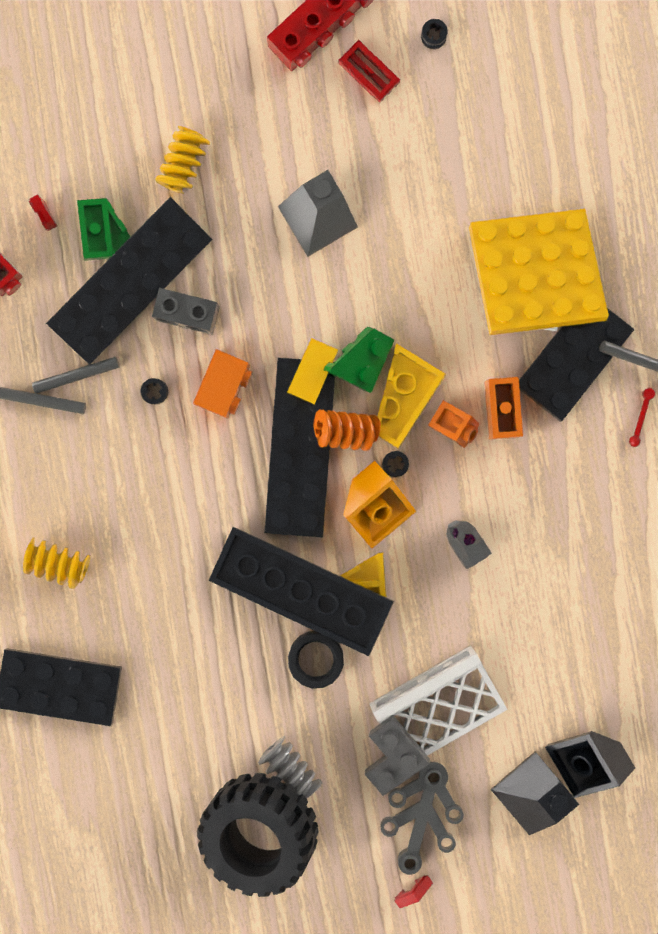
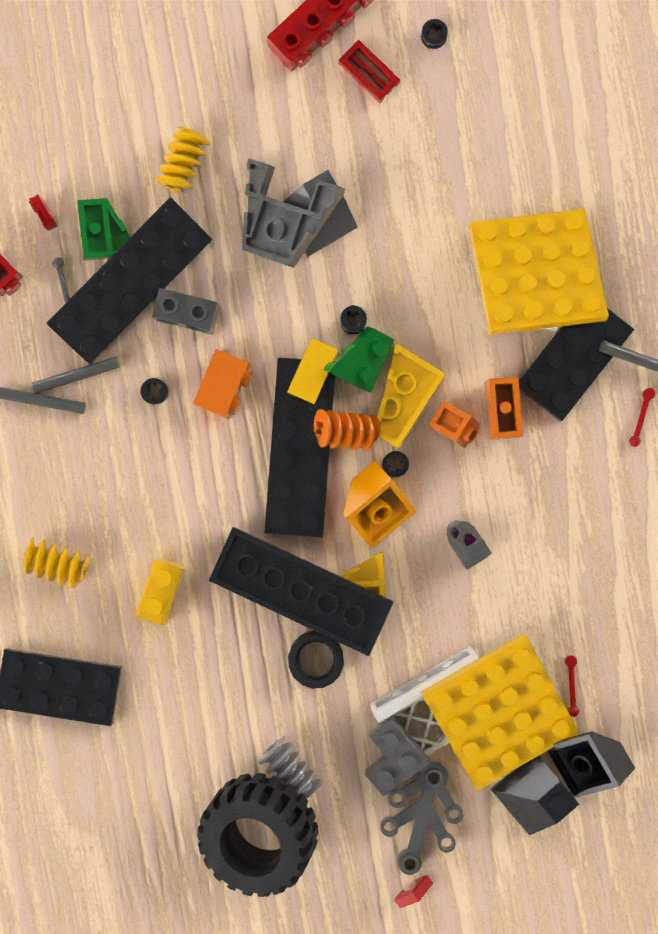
(58, 264): none -> dark grey hinge
(160, 591): none -> yellow brick
(280, 229): none -> flat silver wing
(352, 311): none -> black bush
(500, 711): none -> yellow plate
(571, 662): none -> red hinge

